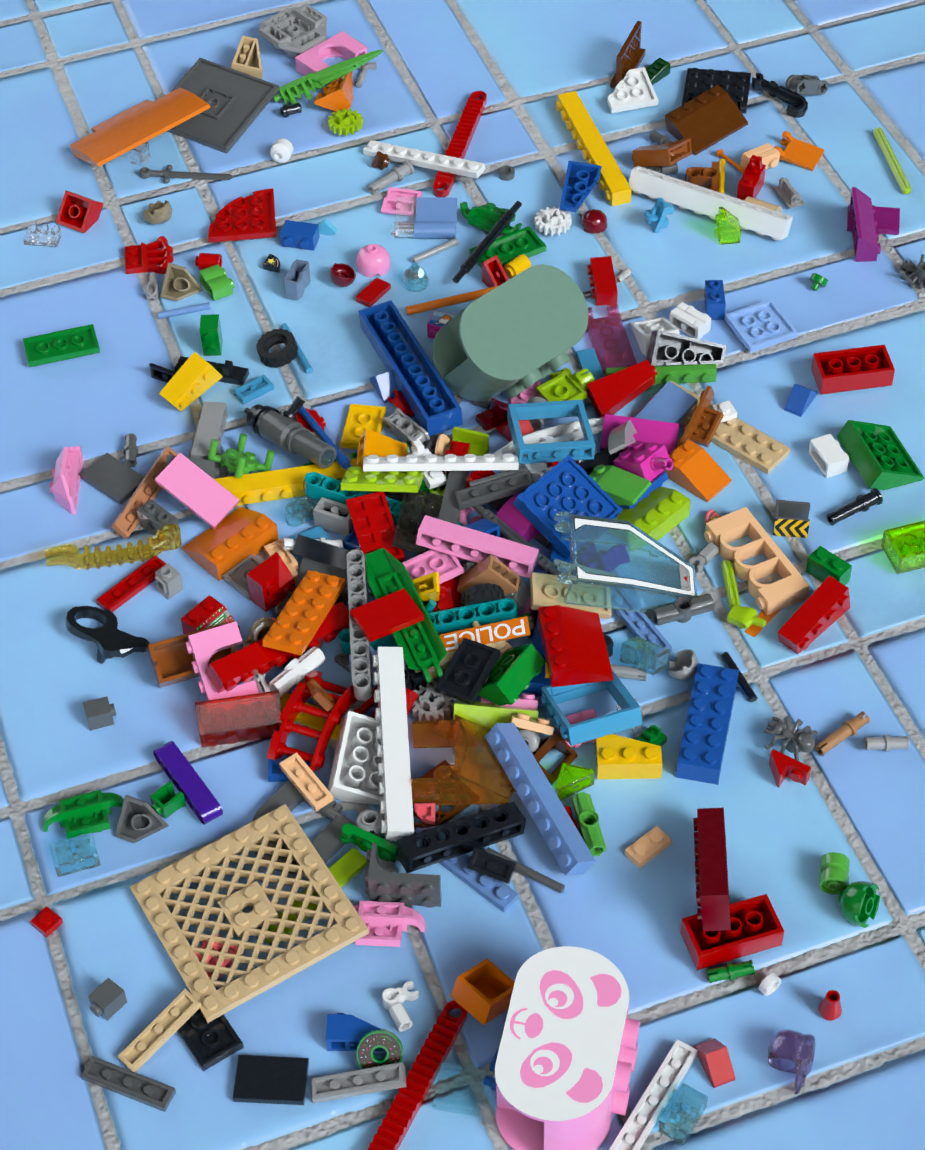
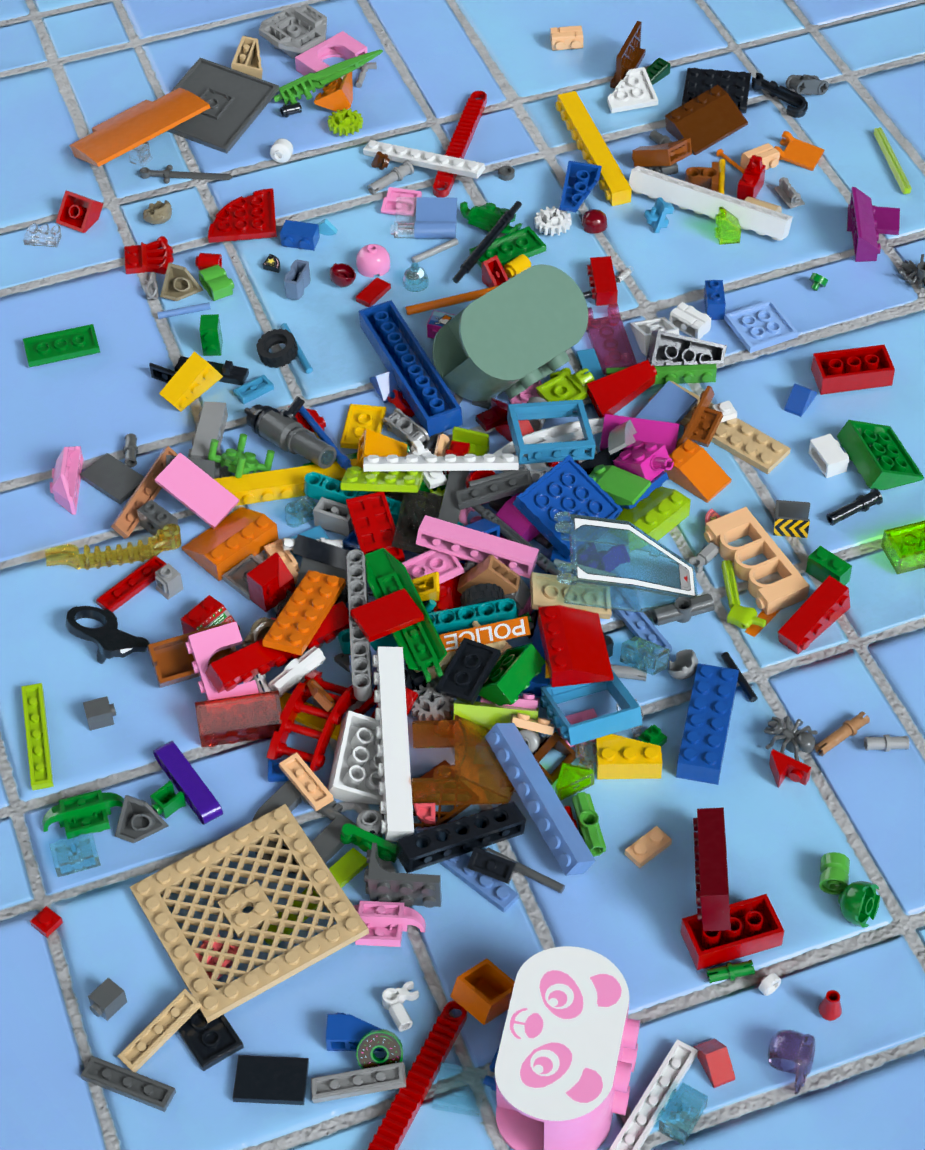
(37, 737): none -> lime plate
(566, 38): none -> light nougat brick
(586, 753): none -> clear plate

